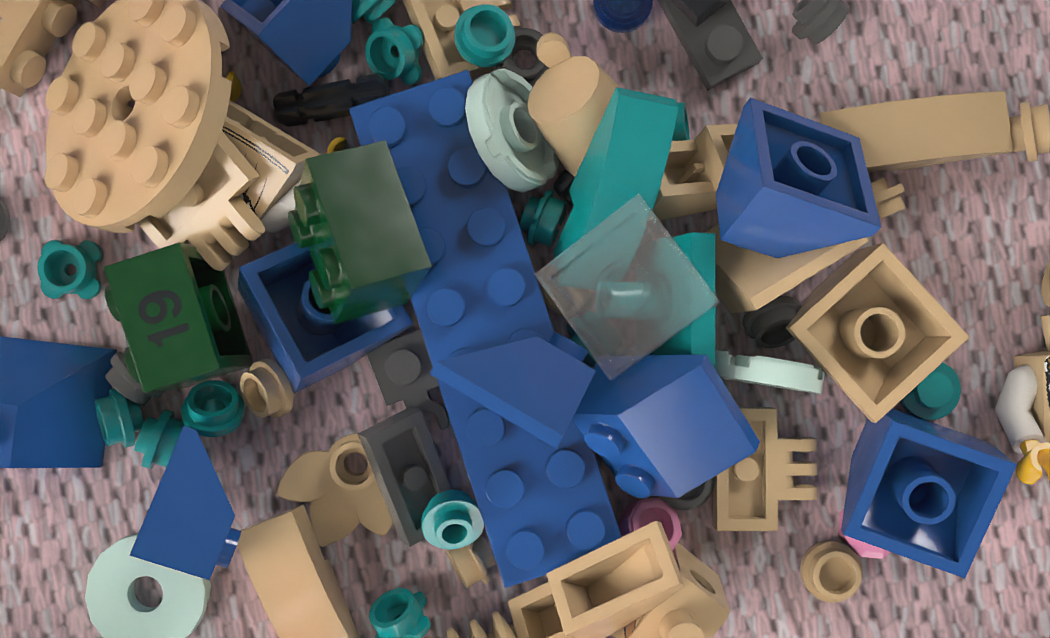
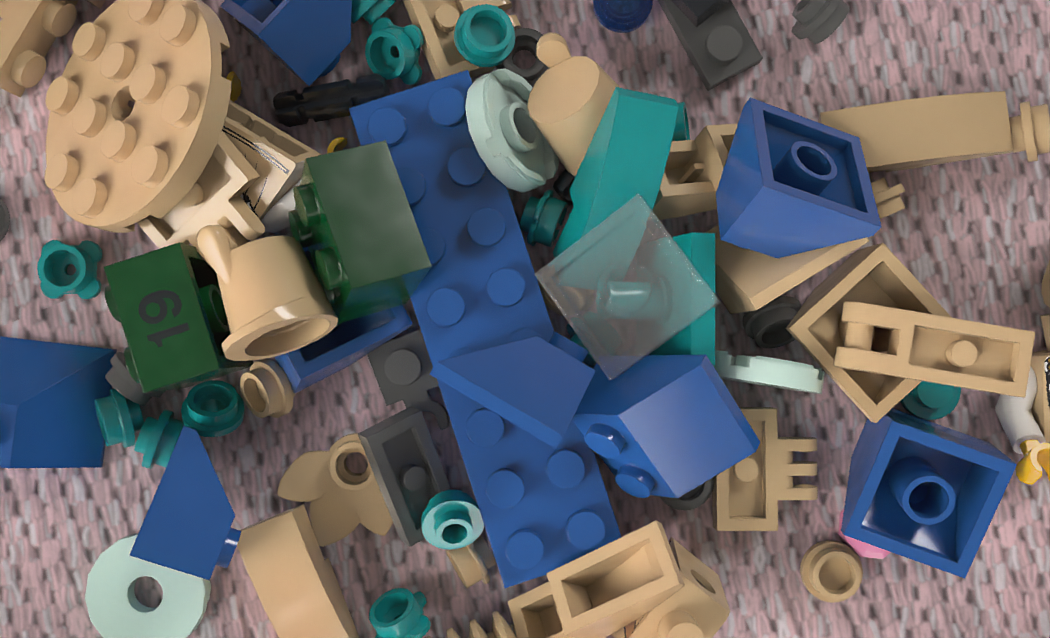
(267, 295): none -> tan hat
(647, 511): bright pink tile -> none
(937, 349): none -> tan plate

